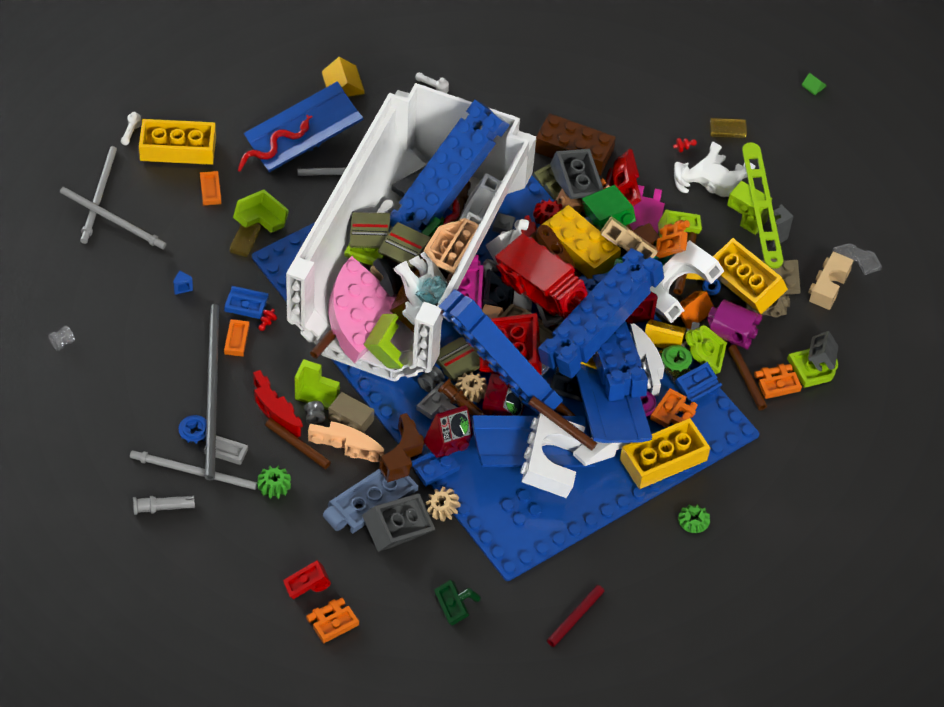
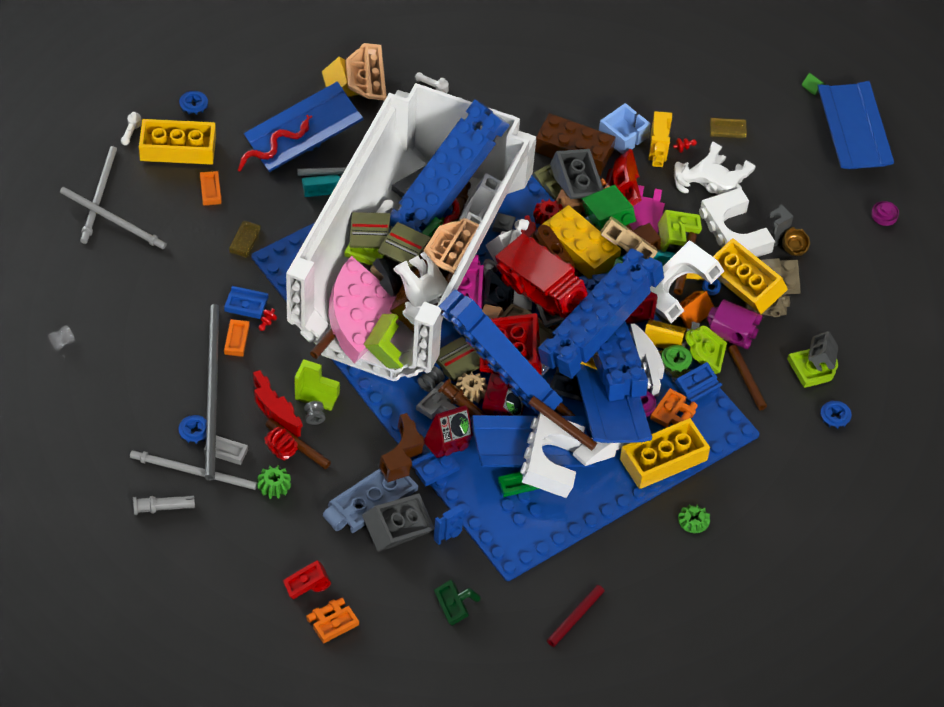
(182, 283): blue slope -> none
(198, 97): none -> blue gear
(261, 208): lime panel -> none
(281, 443): none -> red gear
(319, 185): none -> teal panel
(342, 436): light nougat slope -> none
(351, 412): dark tan brick -> none
(366, 72): none -> light nougat wedge
(432, 290): clear light blue brick -> none
(448, 498): tan gear -> none
(449, 525): none -> blue plate
(512, 484): none -> green tile
(621, 125): none -> light blue piece
(660, 138): none -> yellow hips
(673, 239): orange plate -> none
(727, 205): none -> white arch
(741, 201): lime panel -> none
(753, 151): lime piece -> none
(778, 385): orange plate -> none
(795, 242): none -> pearl gold hair
(835, 269): tan arch -> none
(837, 408): none -> blue gear
(856, 125): none -> blue hinge
(866, 259): clear tile -> none
(885, 213): none -> magenta plate

